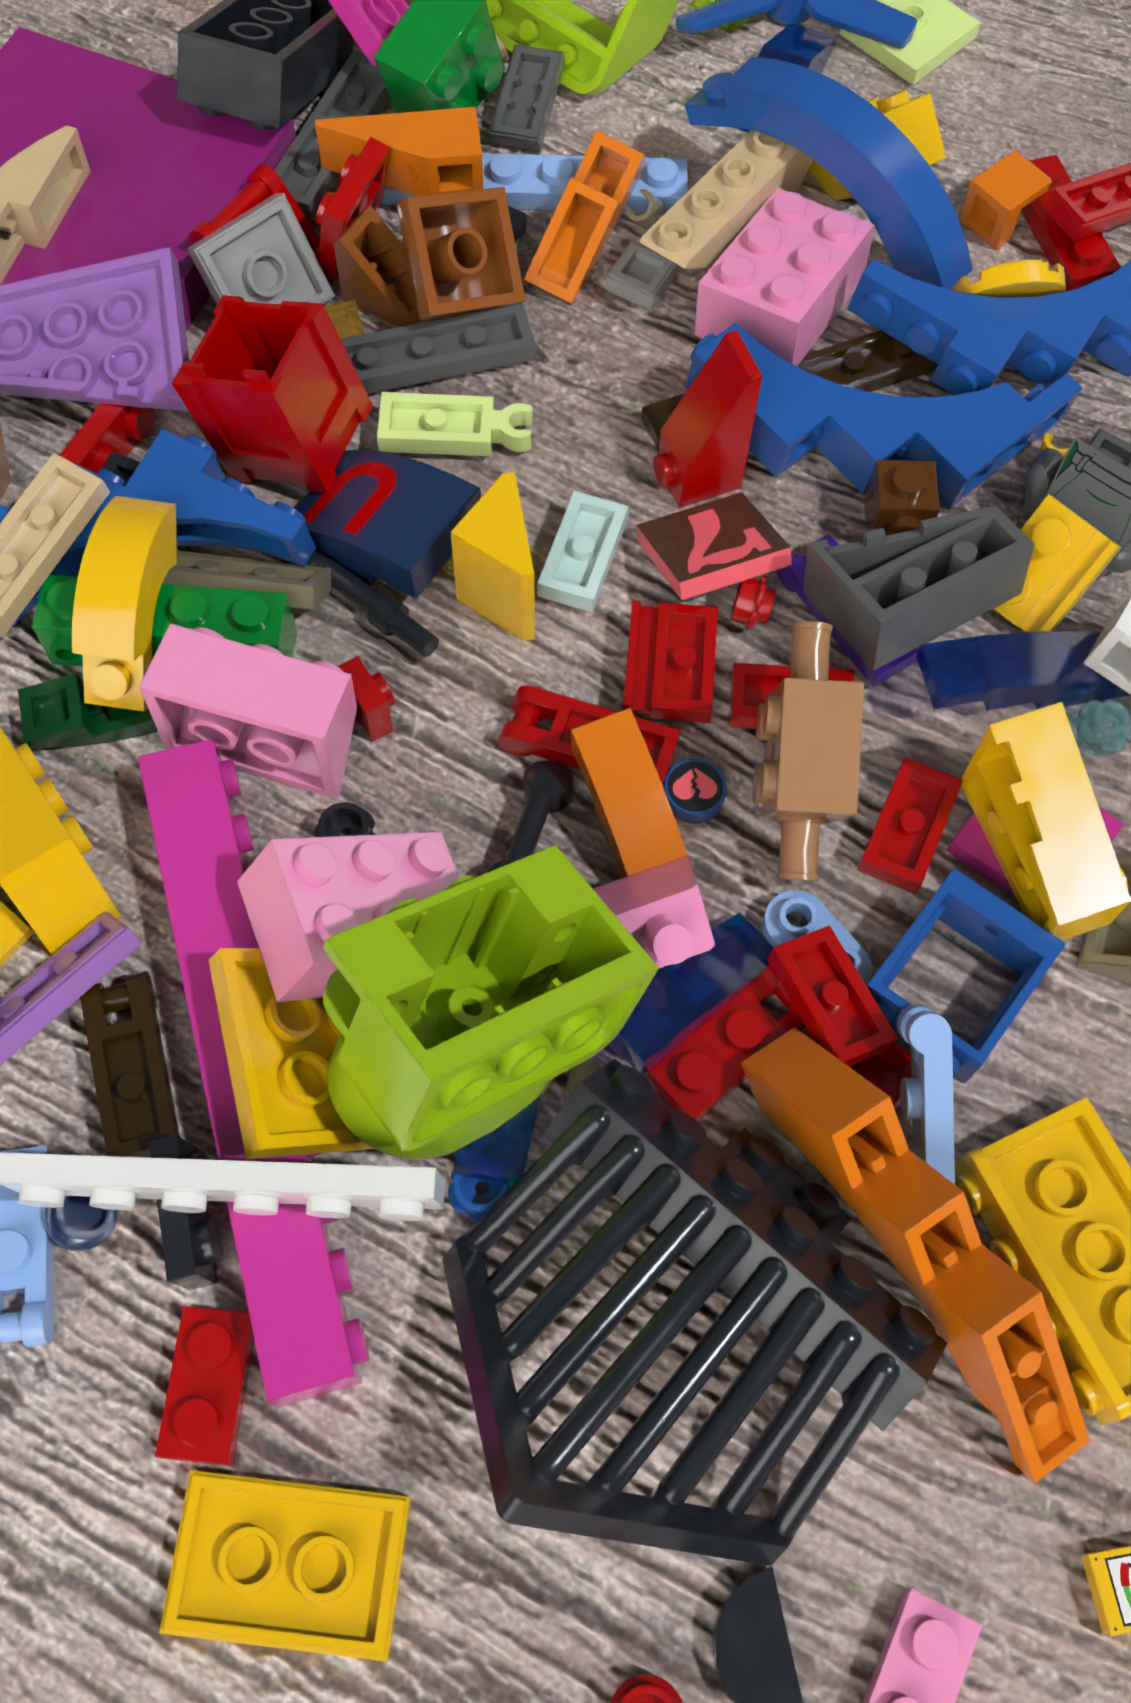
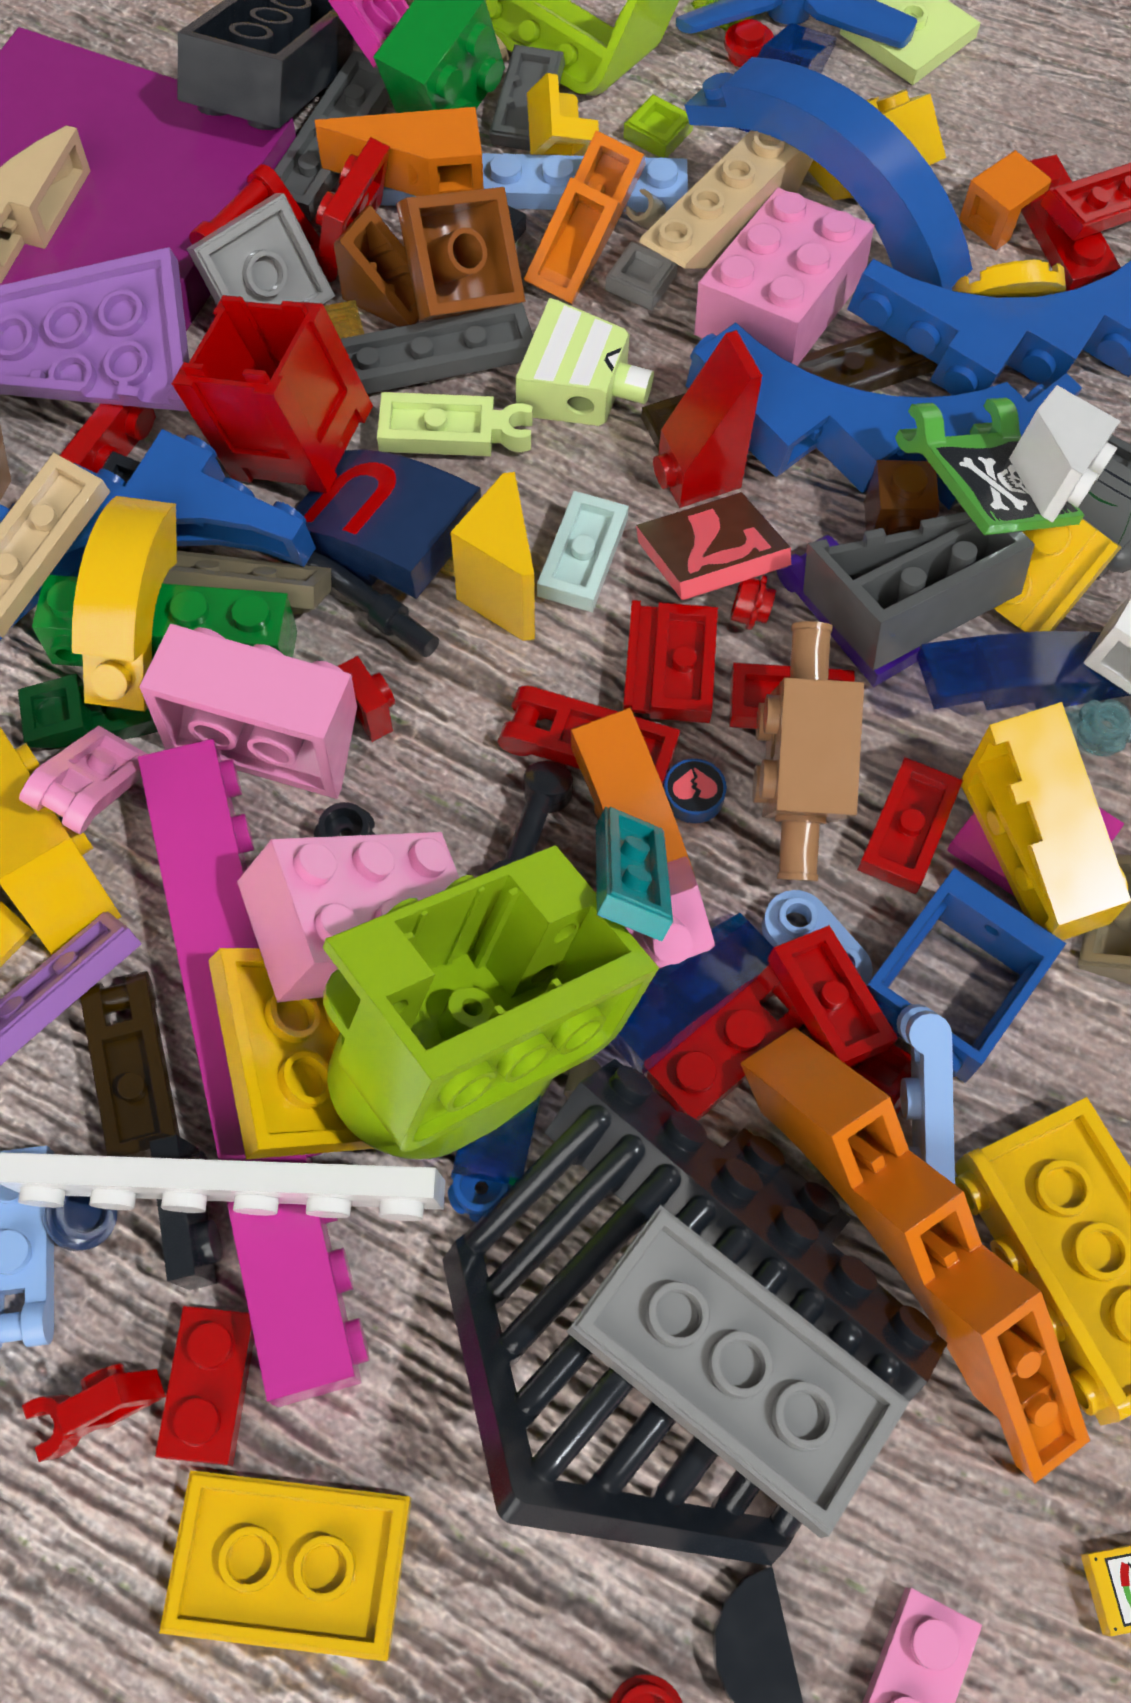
(84, 778): none -> bright pink plate
(105, 1400): none -> red plate
(556, 120): none -> yellow panel
(578, 367): none -> yellowish green torso
(632, 874): none -> teal tile
(657, 127): none -> lime tile
(740, 1371): none -> light grey tile
(746, 40): none -> red plate
(980, 469): none -> bright green flag
(1063, 451): none -> white slope

